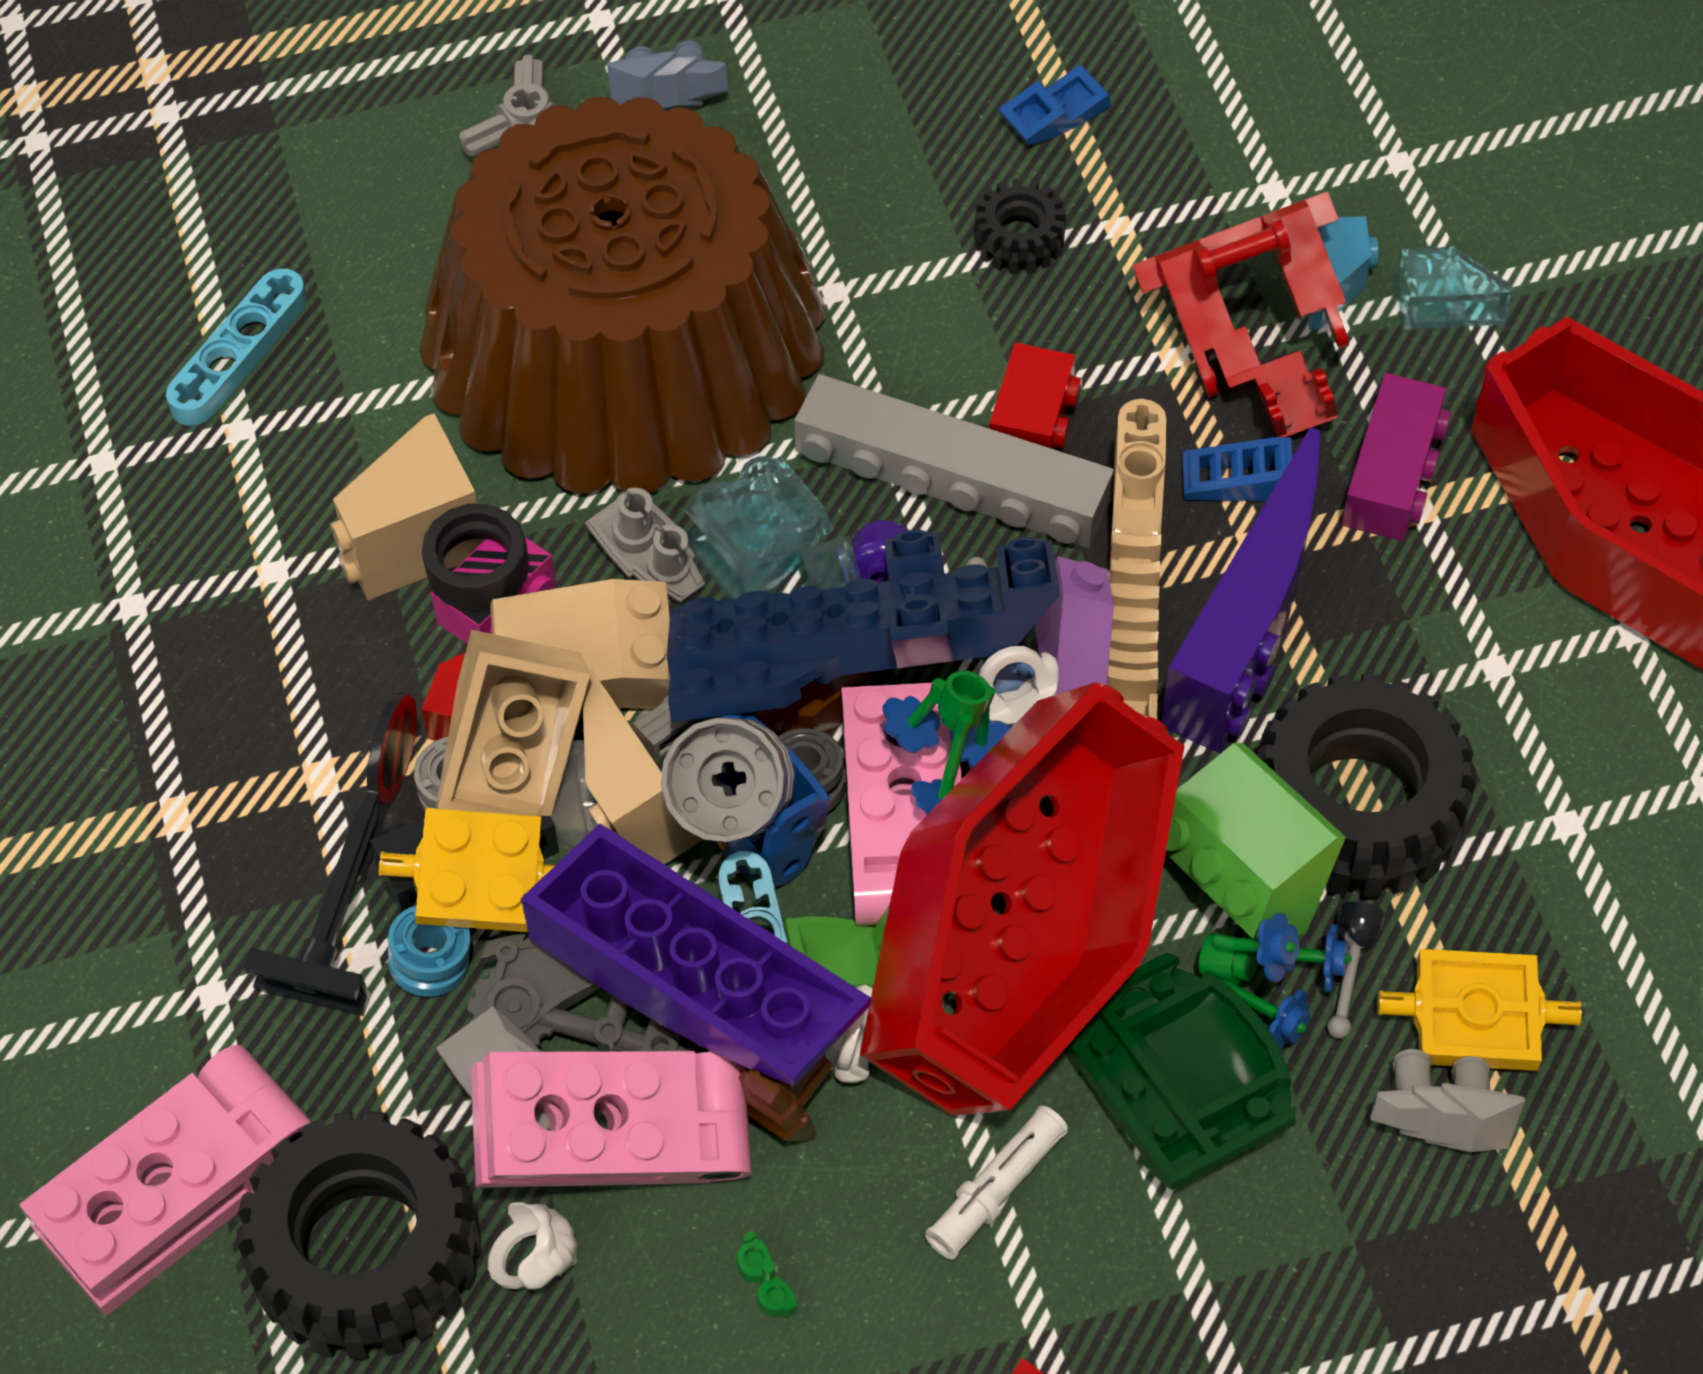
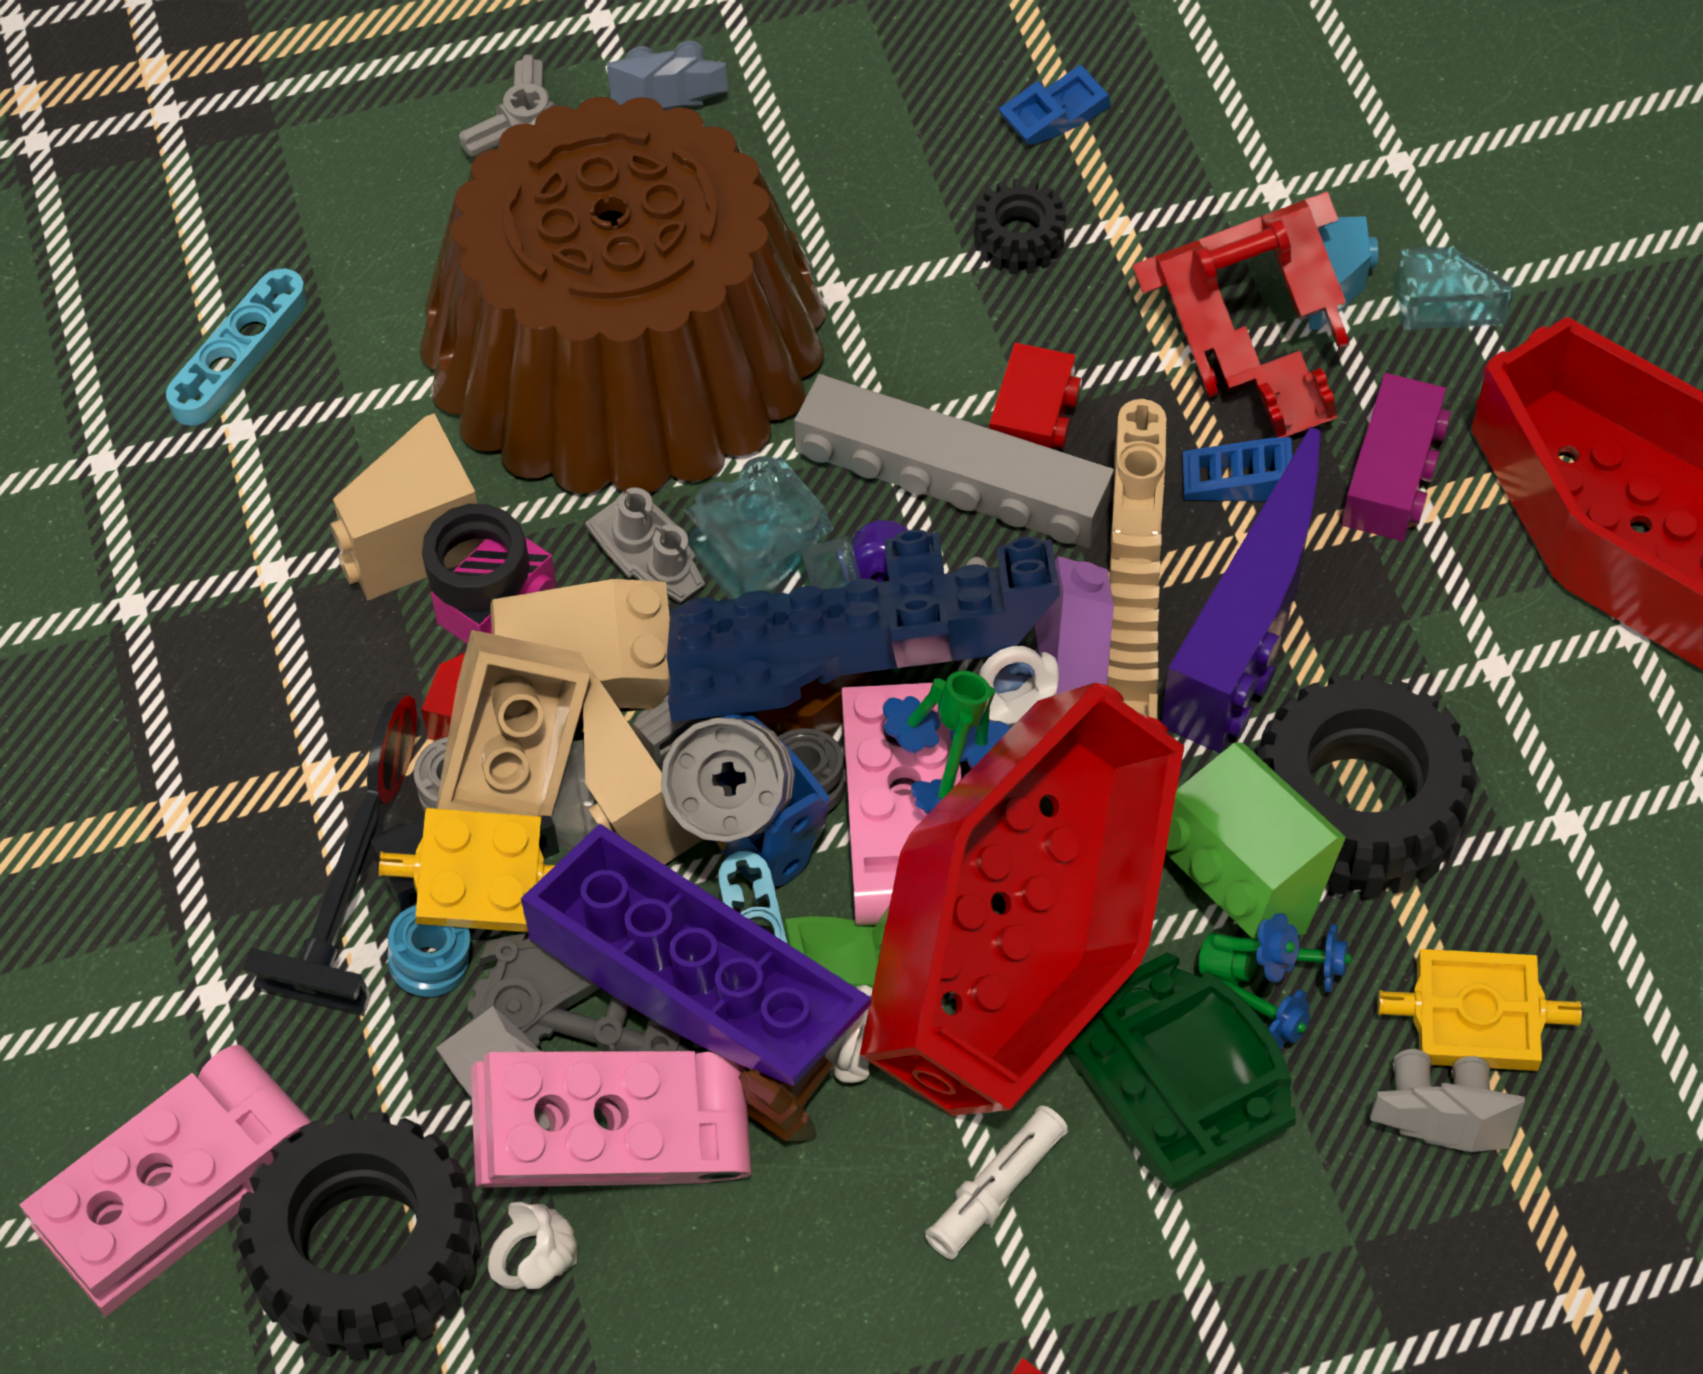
(755, 1265): green piece -> none
(1361, 927): hinge -> none

